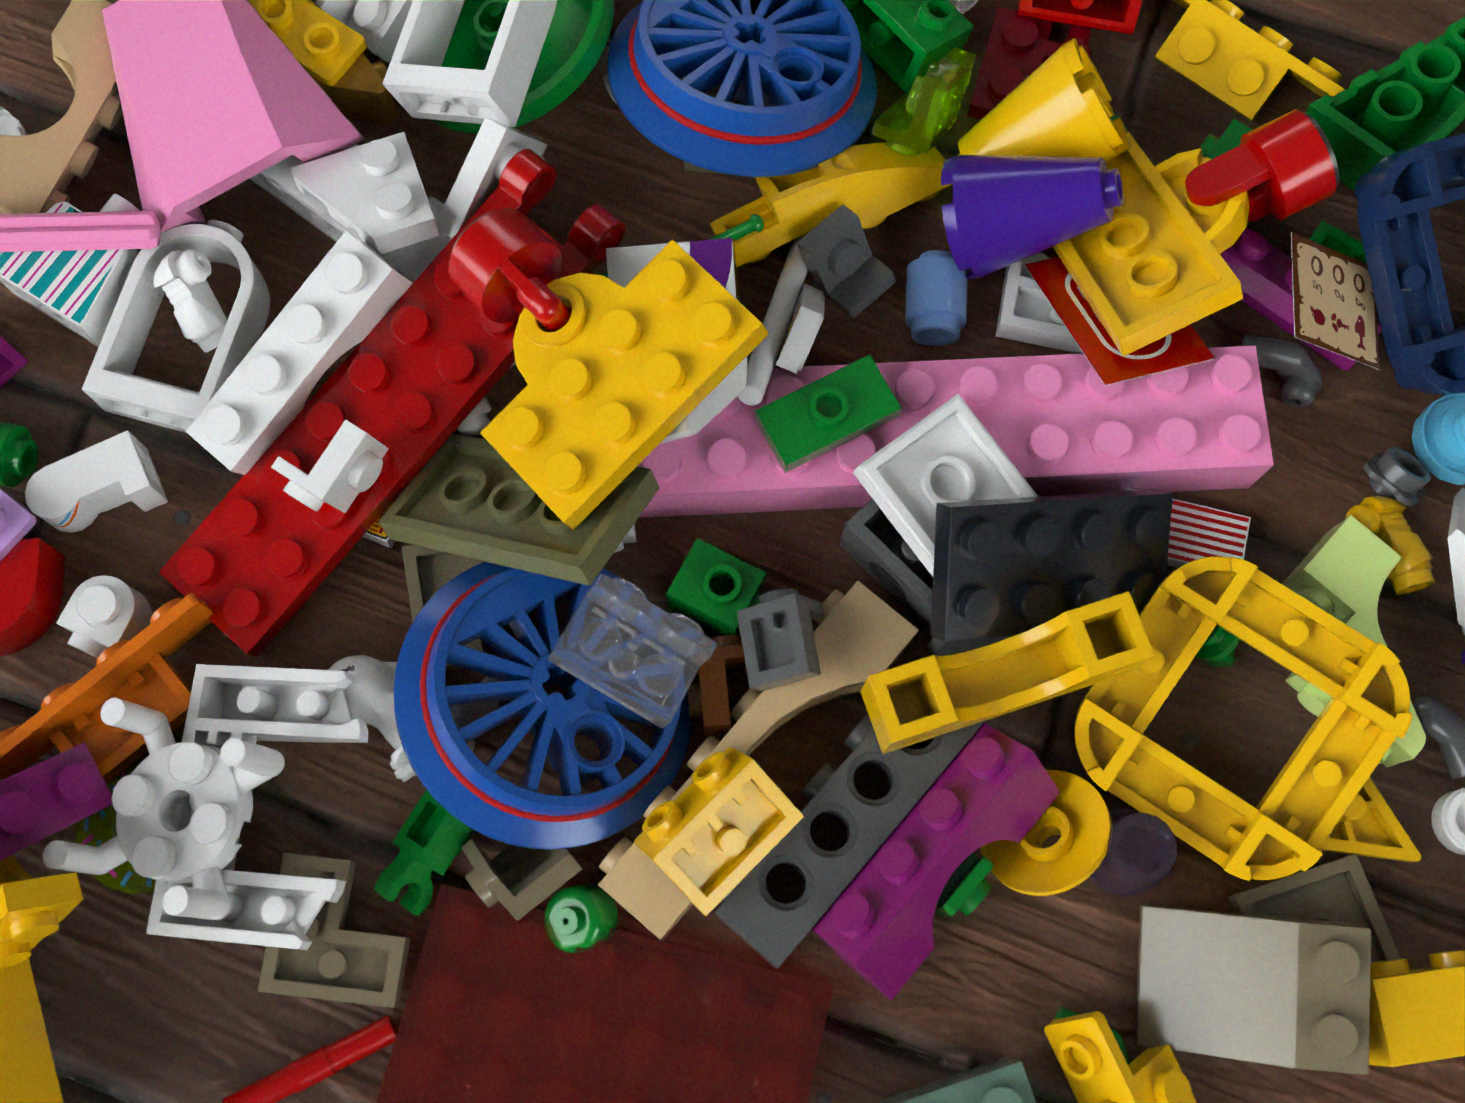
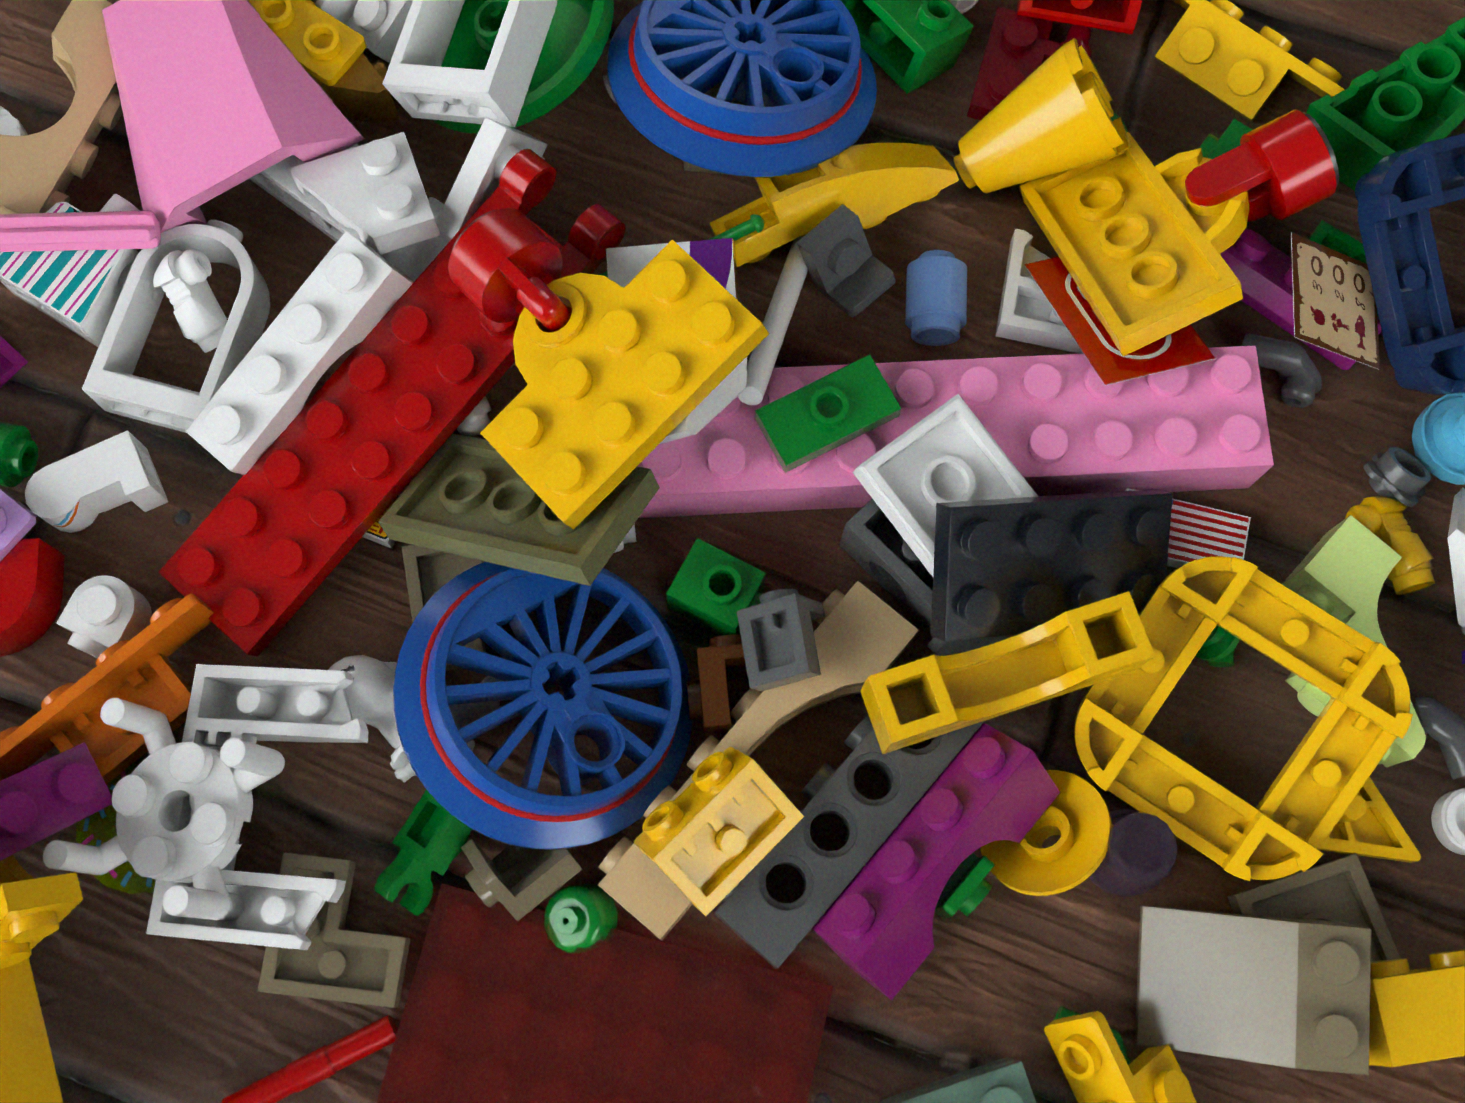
(343, 470): white bracket -> none
(632, 649): clear bracket -> none
(802, 329): white tile -> none
(930, 108): clear neon green bracket -> none
(1022, 205): dark purple cone -> none

